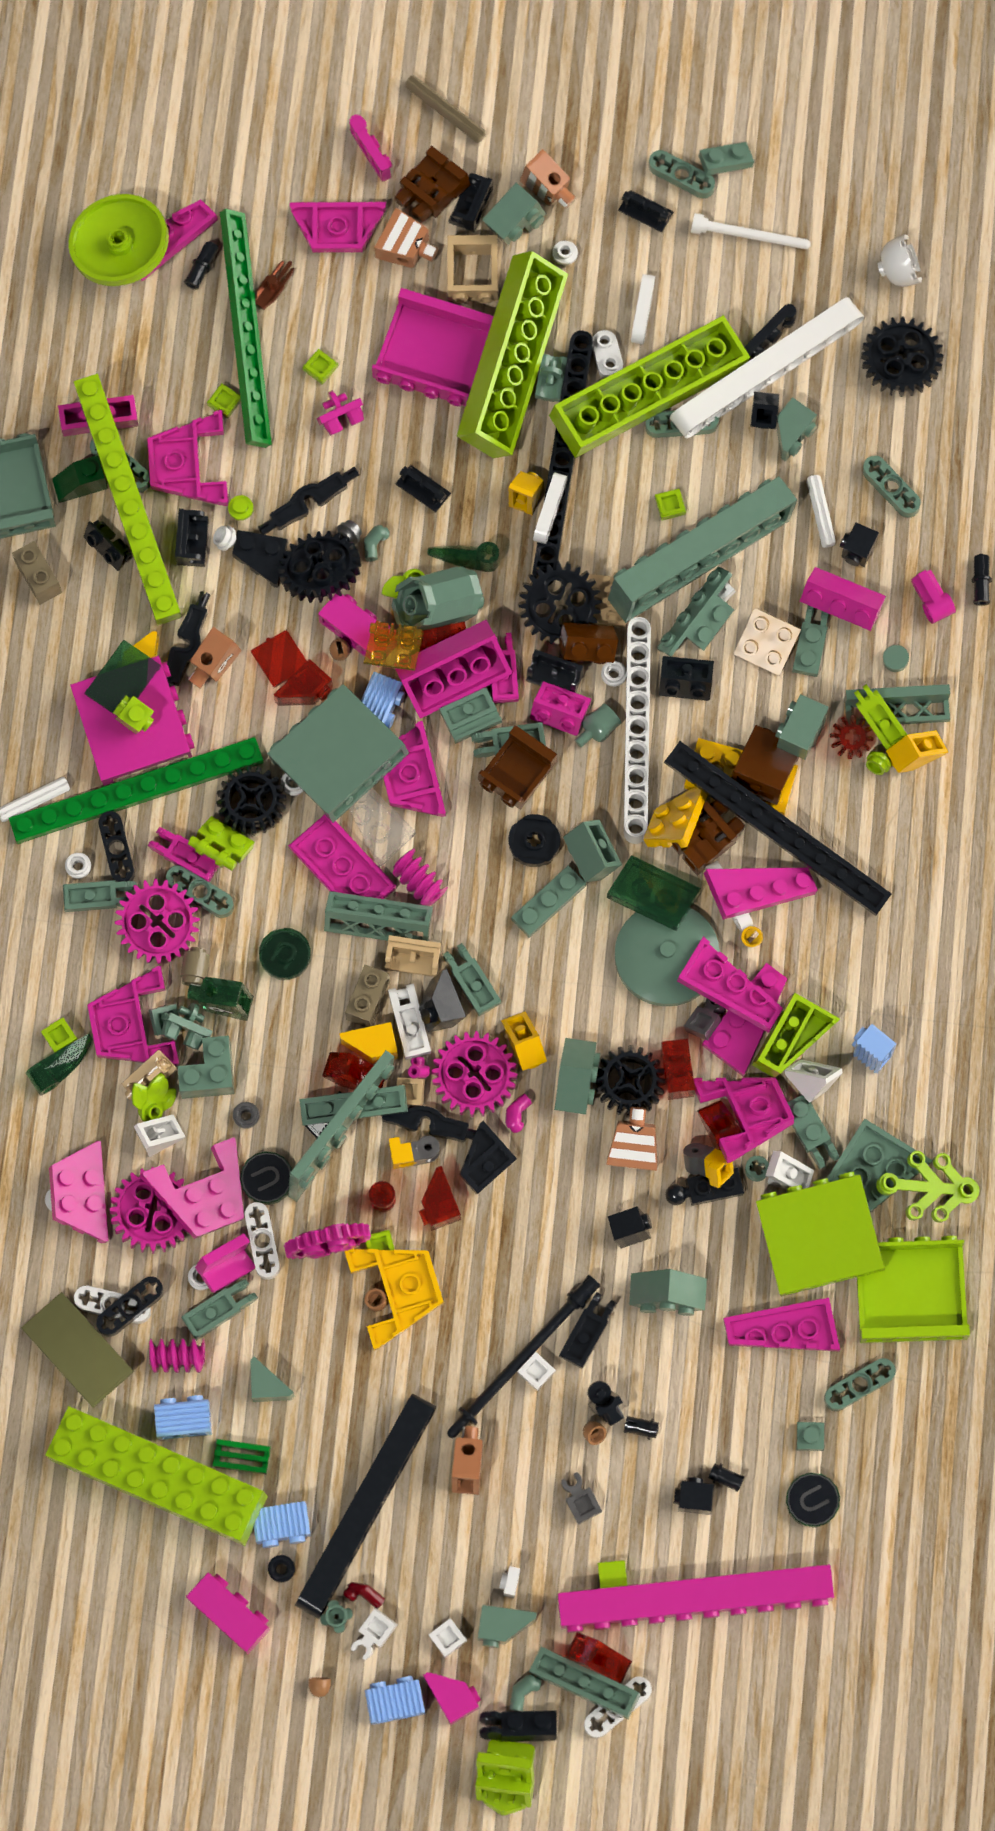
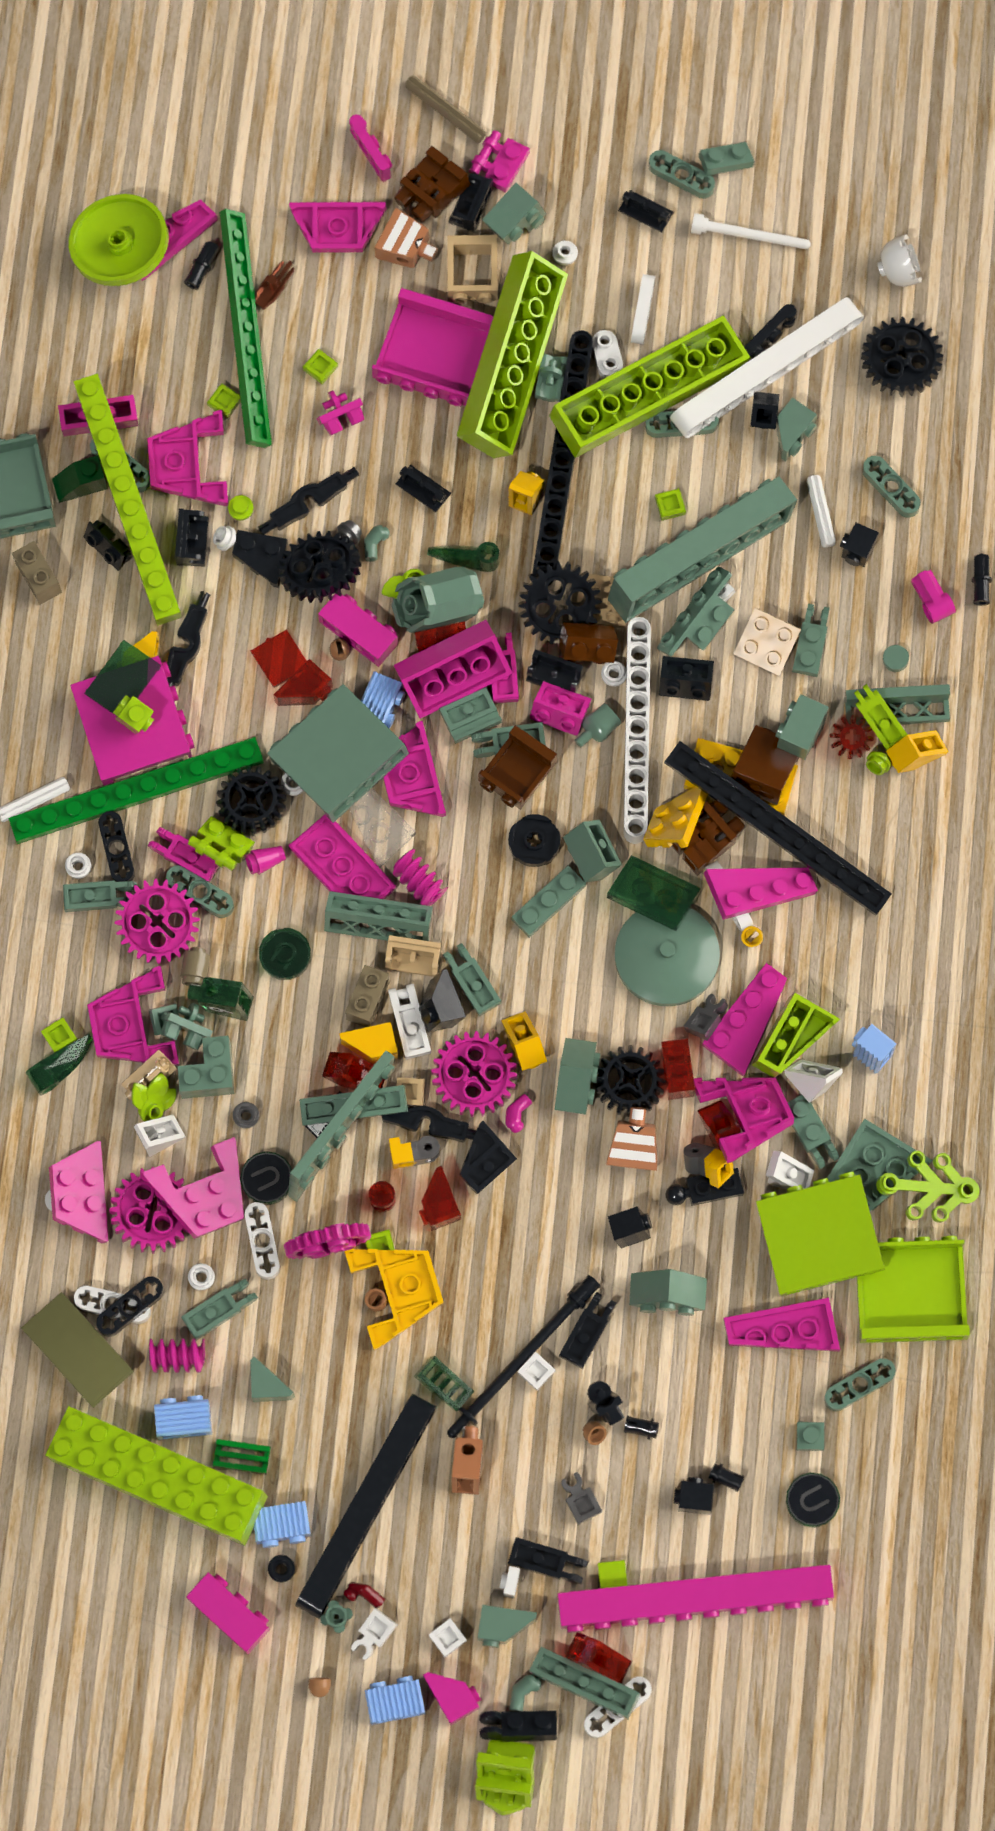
(214, 648): nougat torso -> none
(225, 1264): dark pink panel -> none
(264, 859): none -> dark pink cone
(393, 647): clear yellow hinge -> none
(418, 1068): dark pink arm -> none
(432, 1362): none -> clear green slope
(506, 164): none -> dark pink plate
(544, 1560): none -> black hinge
(547, 180): nougat torso -> none
(550, 508): white beam -> none
(722, 983): dark pink wing -> none
(761, 1161): sand green bush -> none
(842, 598): dark pink brick -> none

